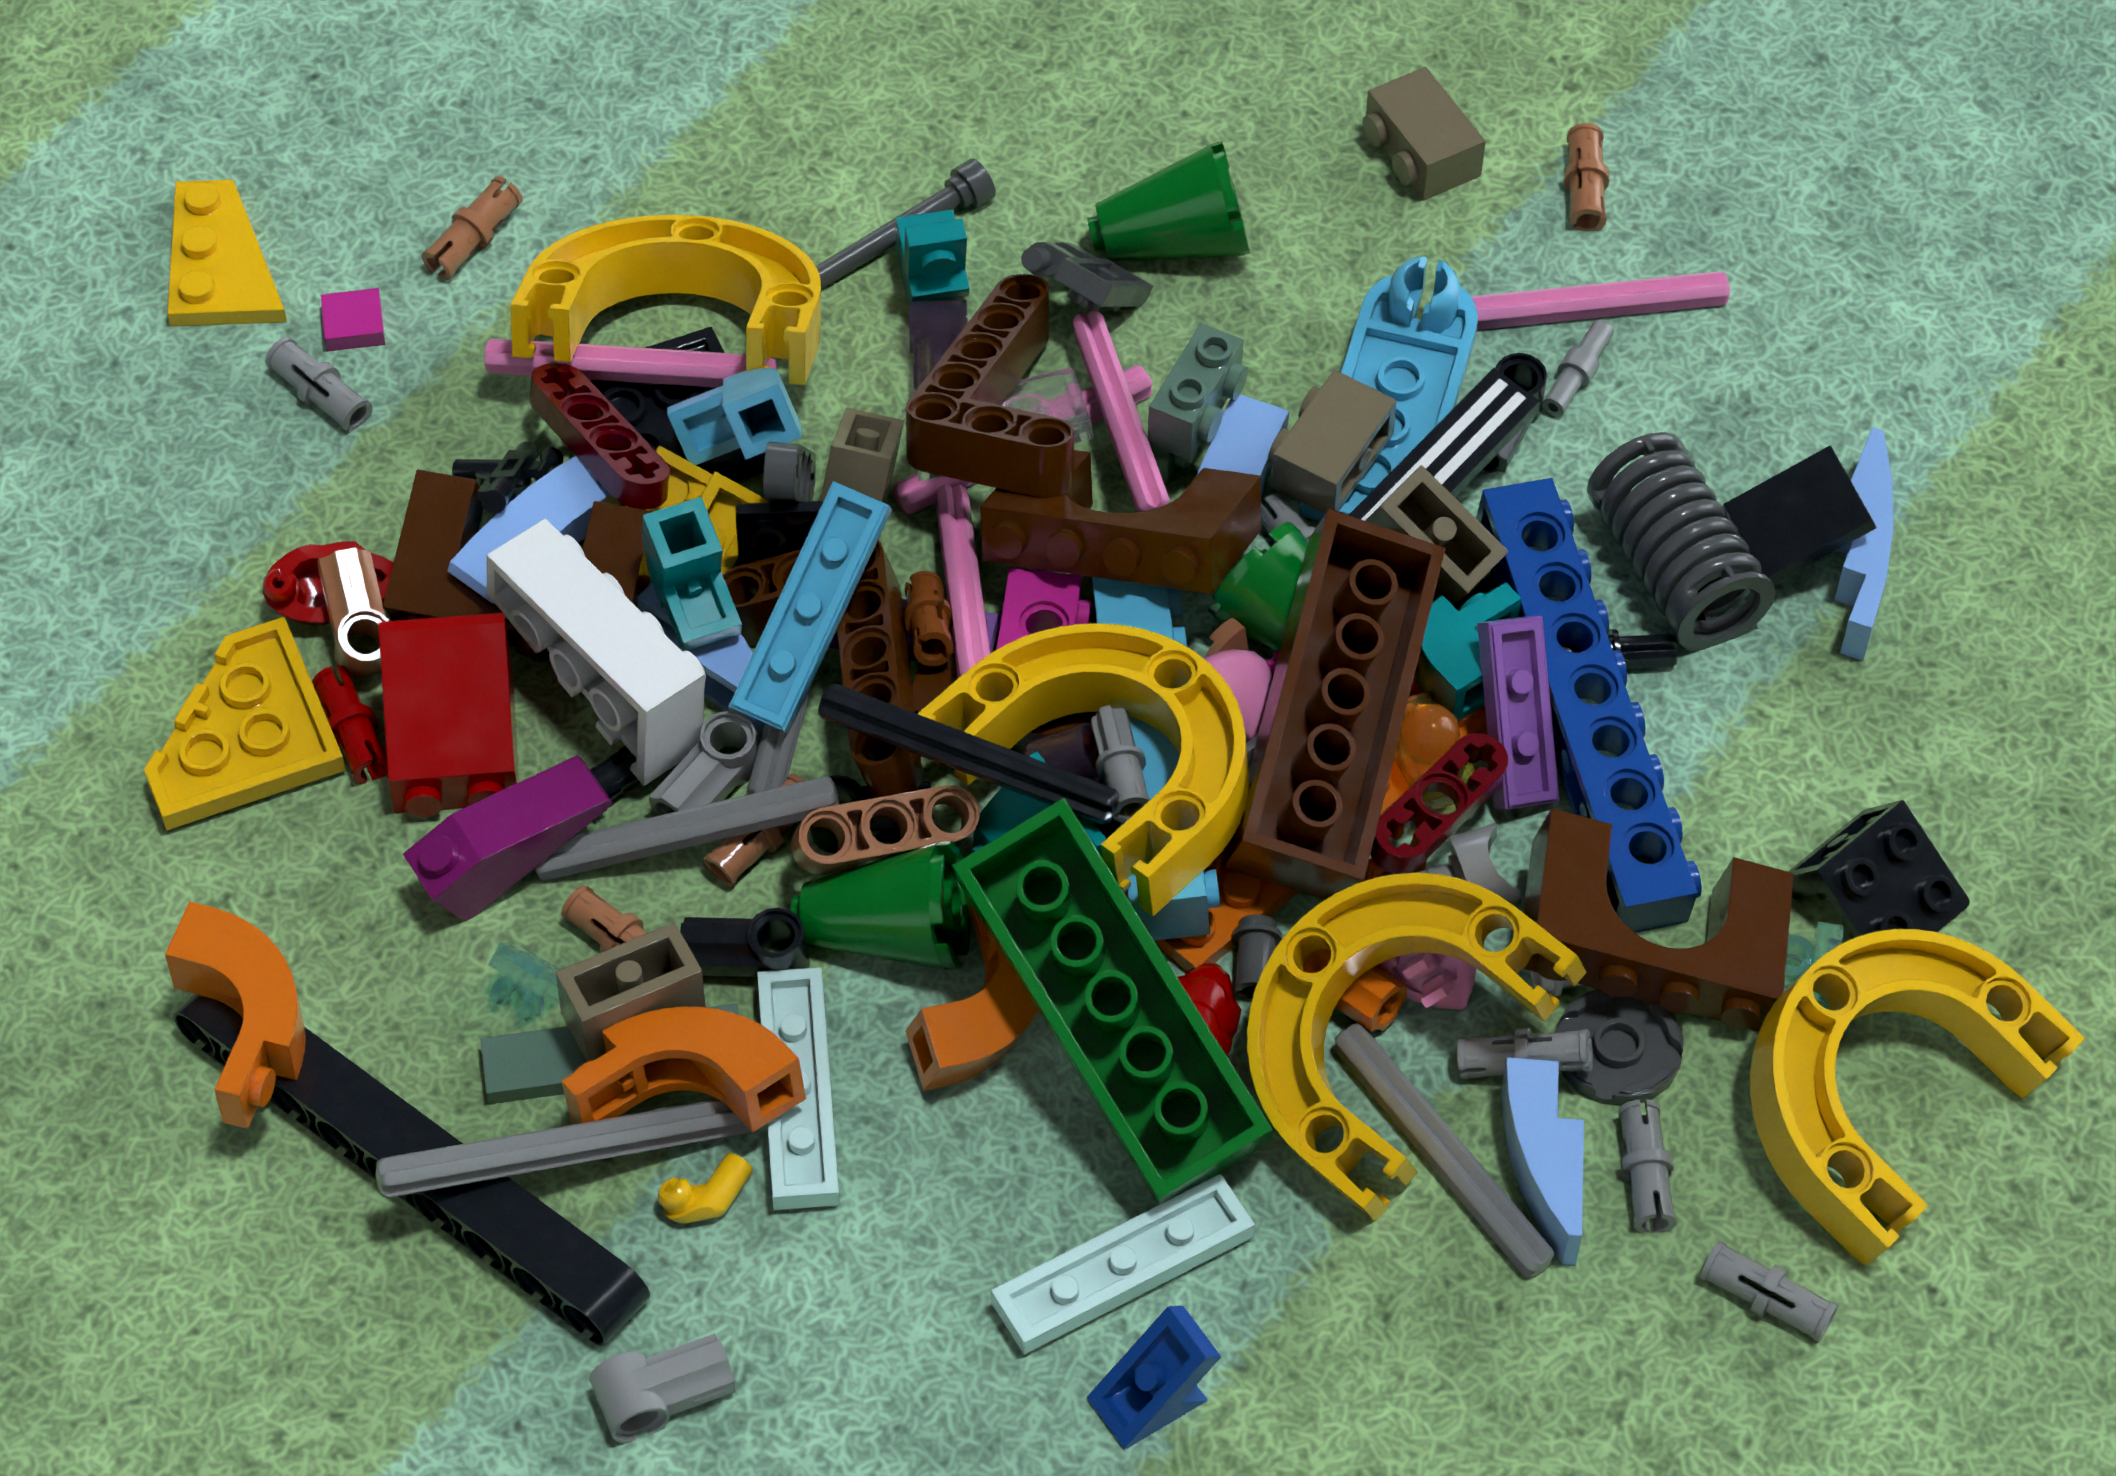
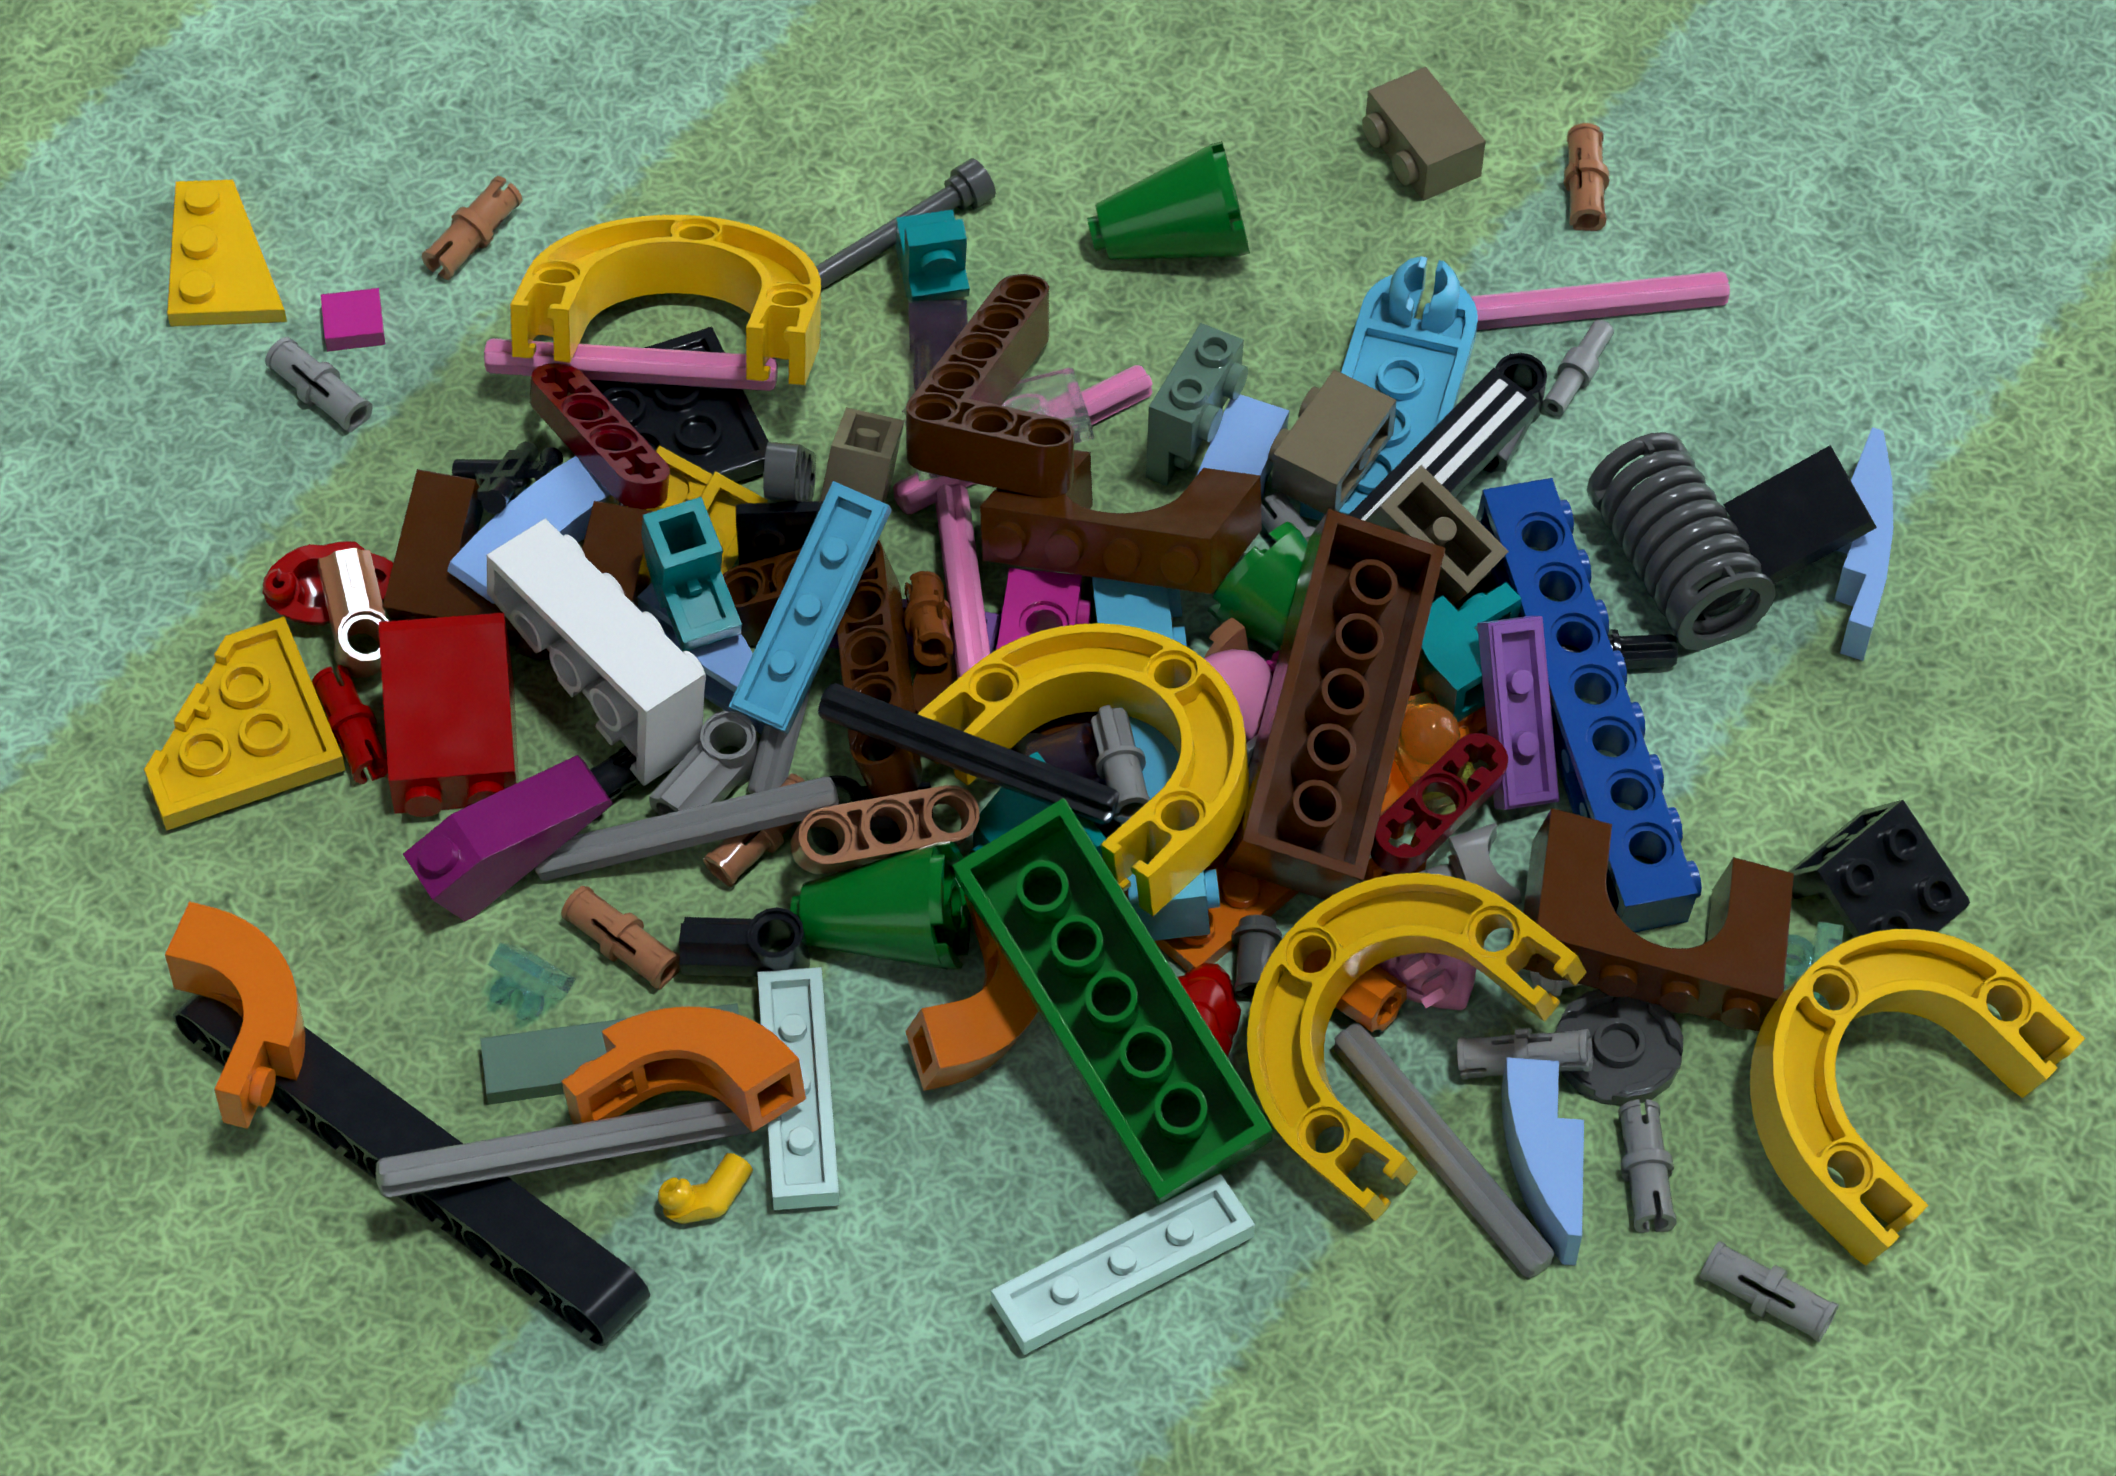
(628, 981): dark tan brick -> none
(645, 1391): light grey piece -> none
(740, 414): medium azure brick -> none
(1091, 279): dark grey plate -> none
(1119, 412): bright pink axle -> none
(1155, 1378): blue slope -> none

